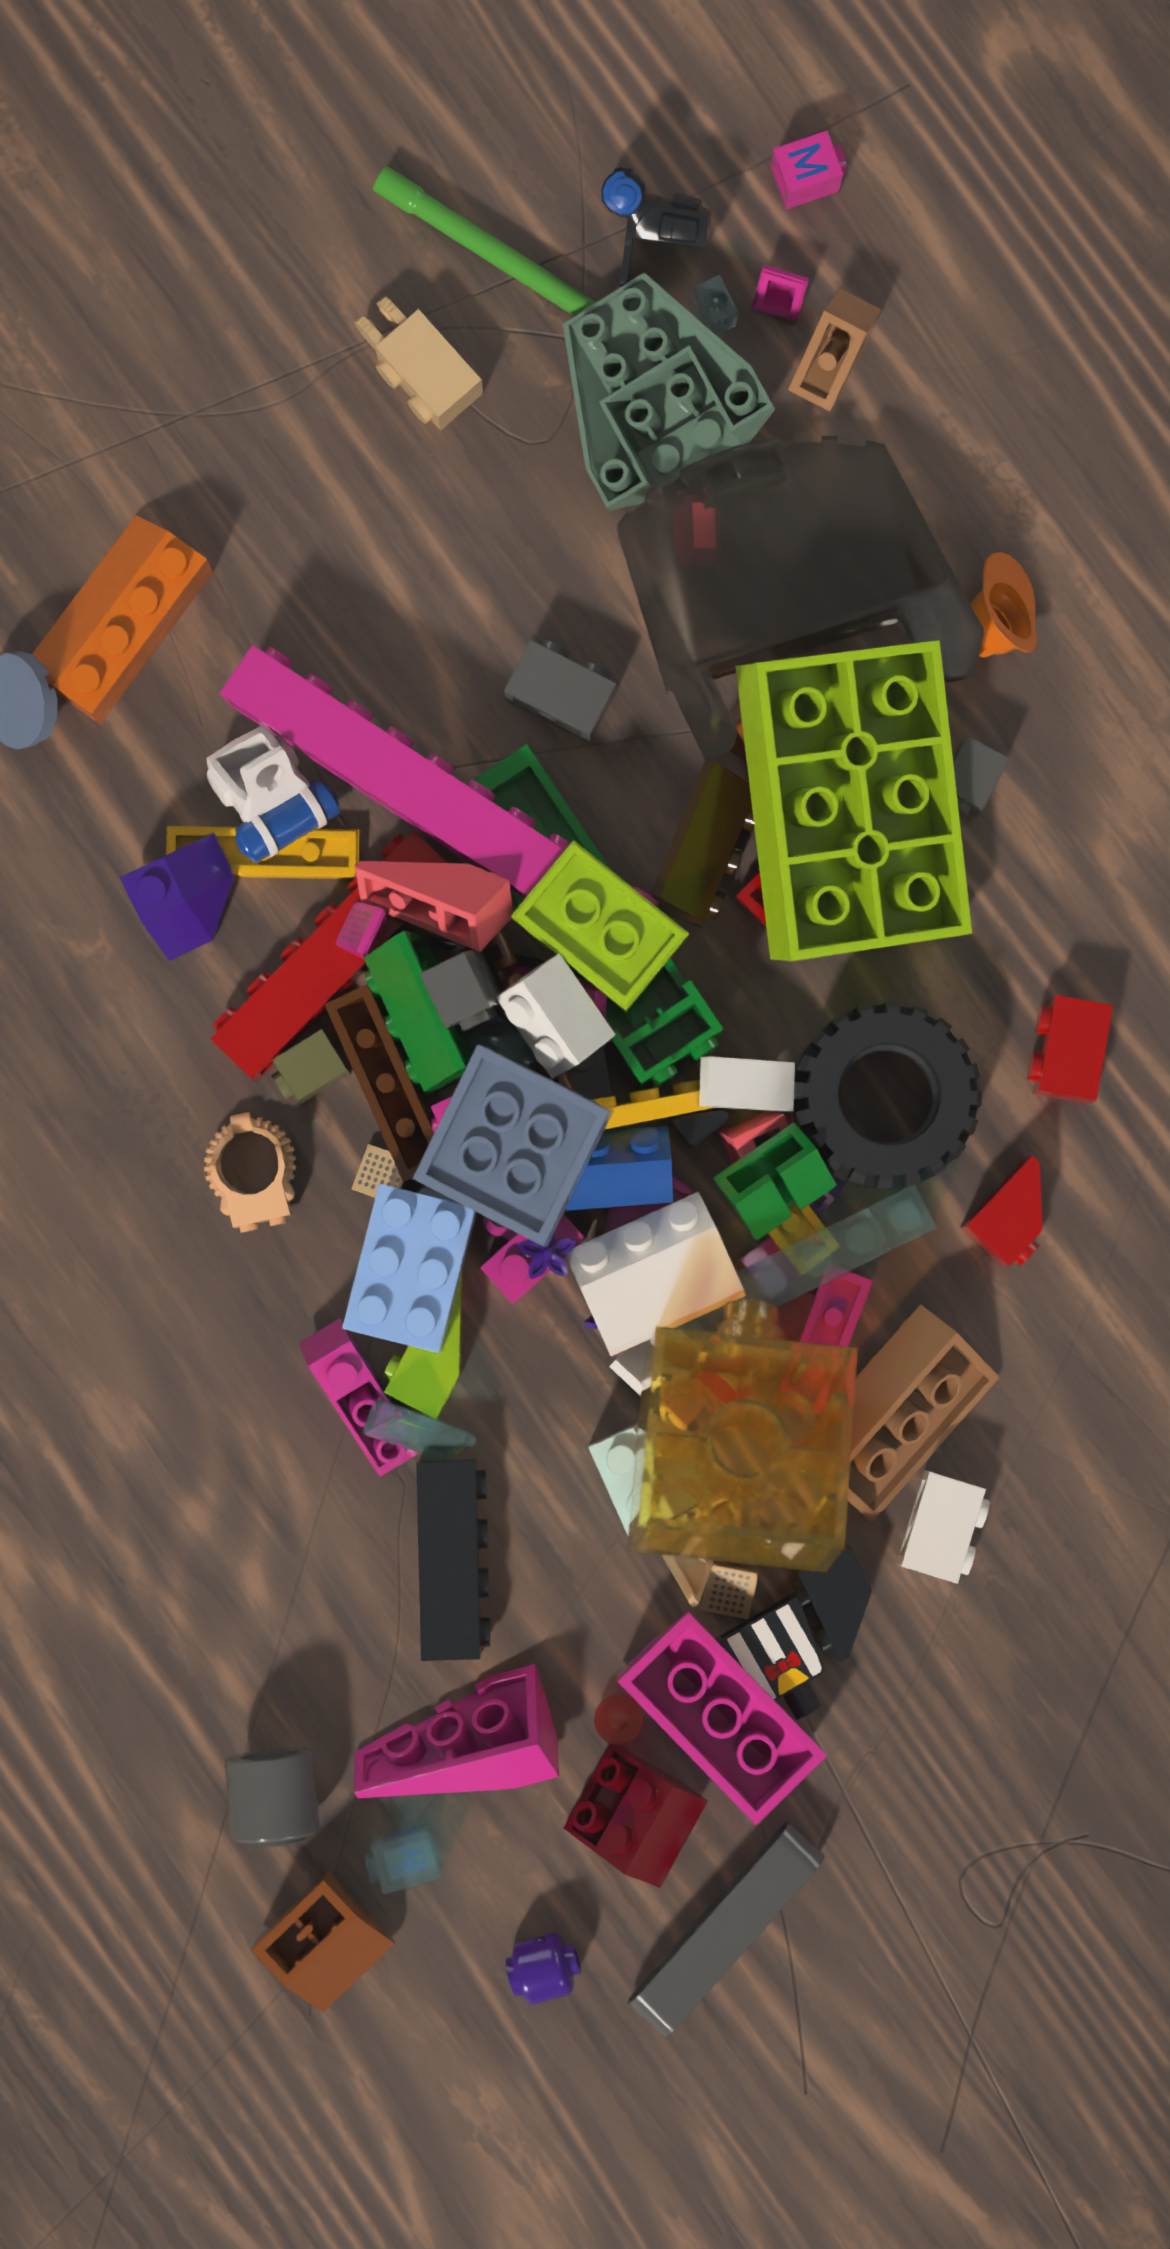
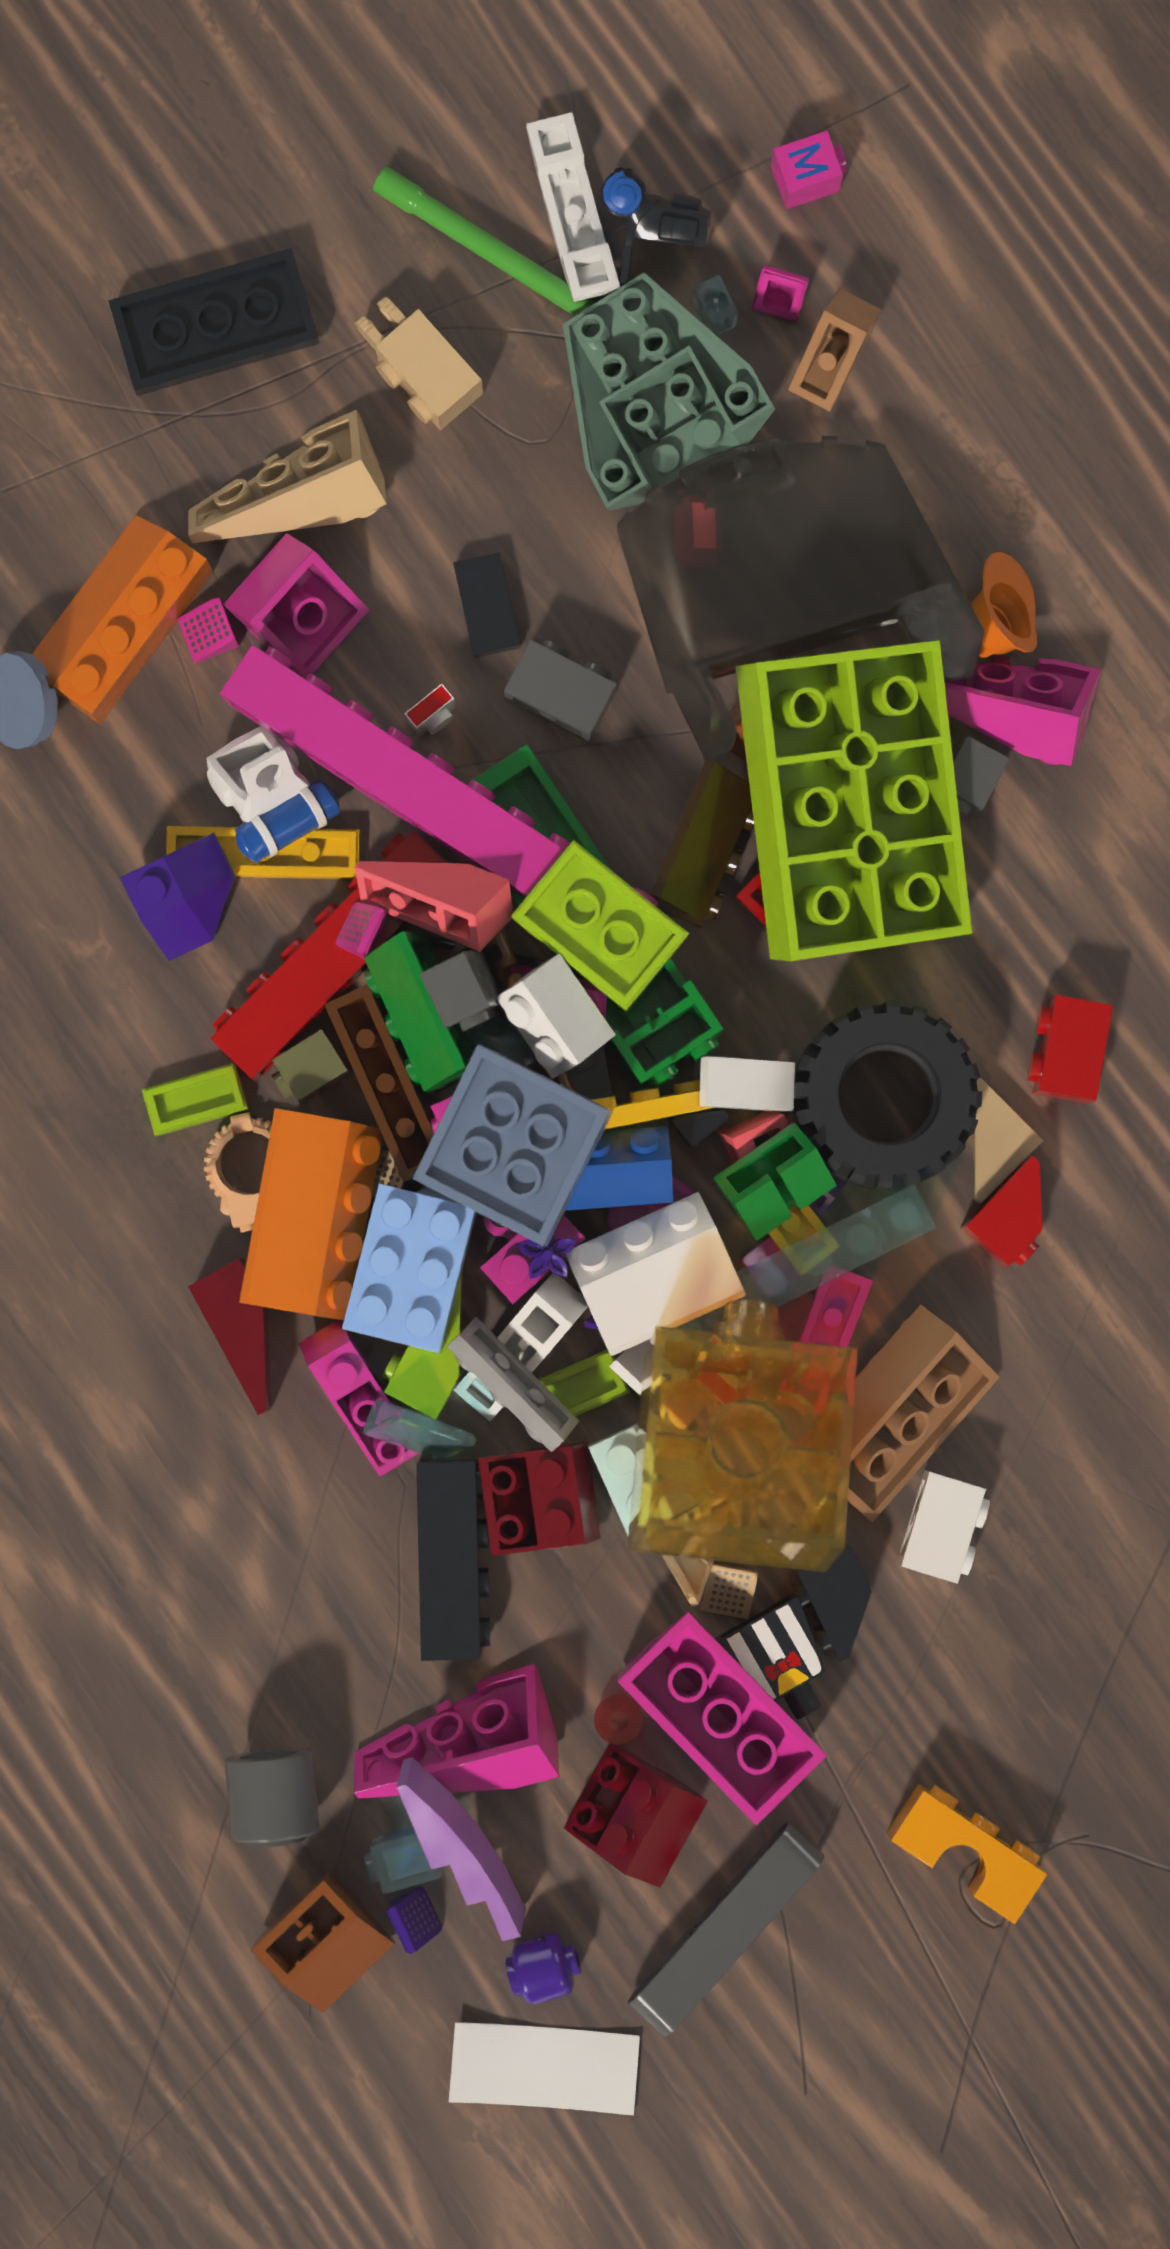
(195, 1099): none -> lime tile
(207, 631): none -> dark pink slope
(213, 322): none -> black plate
(238, 1329): none -> dark red slope
(296, 605): none -> dark pink slope
(311, 1214): none -> orange slope
(315, 486): none -> tan wedge
(414, 1919): none -> dark purple slope
(431, 712): none -> plate
(456, 1840): none -> medium lavender slope
(486, 605): none -> black tile
(513, 1384): none -> light grey plate
(530, 1336): none -> white slope
(539, 1499): none -> dark red slope
(544, 2067): none -> white sticker
(571, 207): none -> white slope
(586, 1383): none -> lime tile
(999, 1142): none -> tan tile
(1005, 1873): none -> light orange arch
(1028, 708): none -> dark pink wedge

